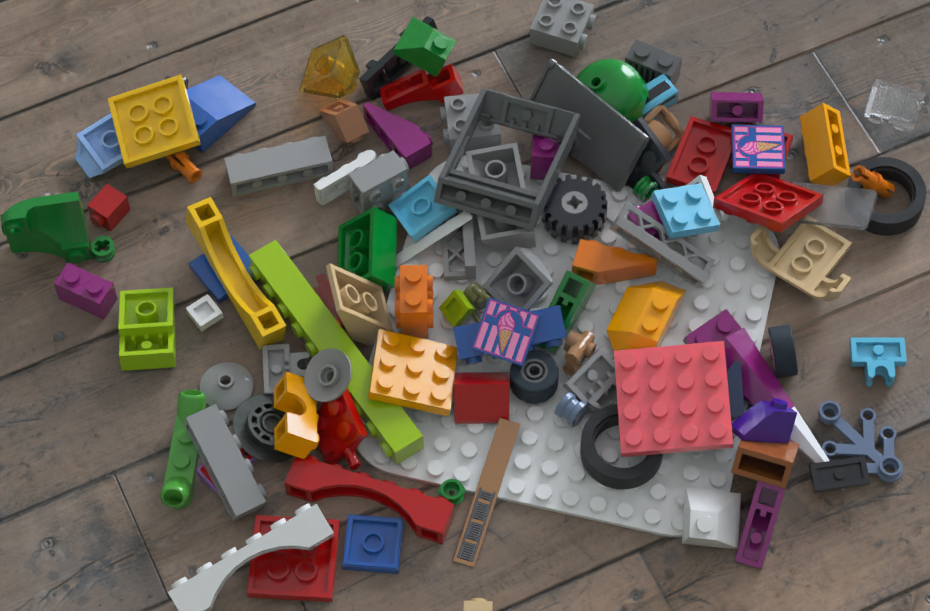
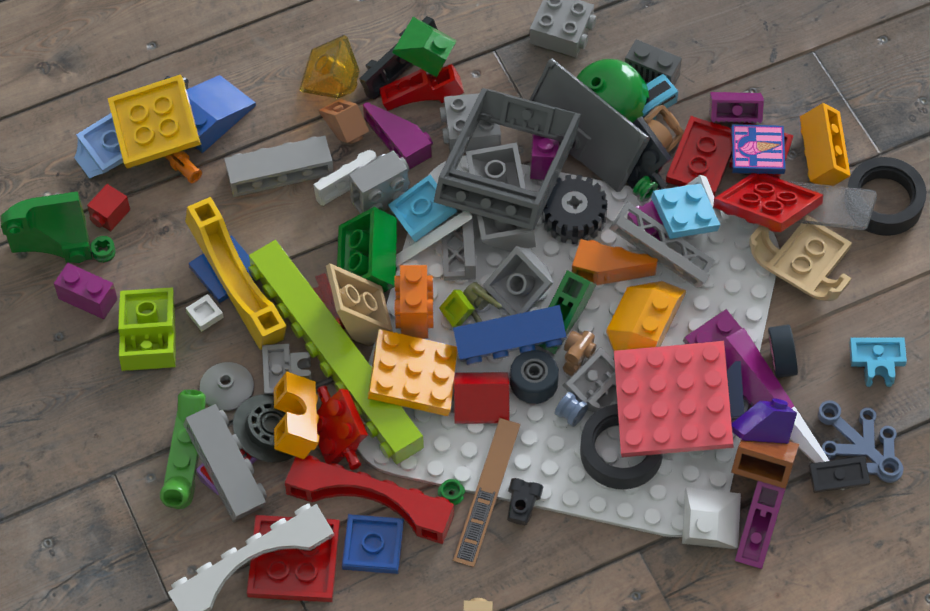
(320, 372): light grey dish -> none
(506, 331): tile -> none
(524, 495): none -> black plate
(872, 181): orange pin -> none
(894, 105): clear slope -> none

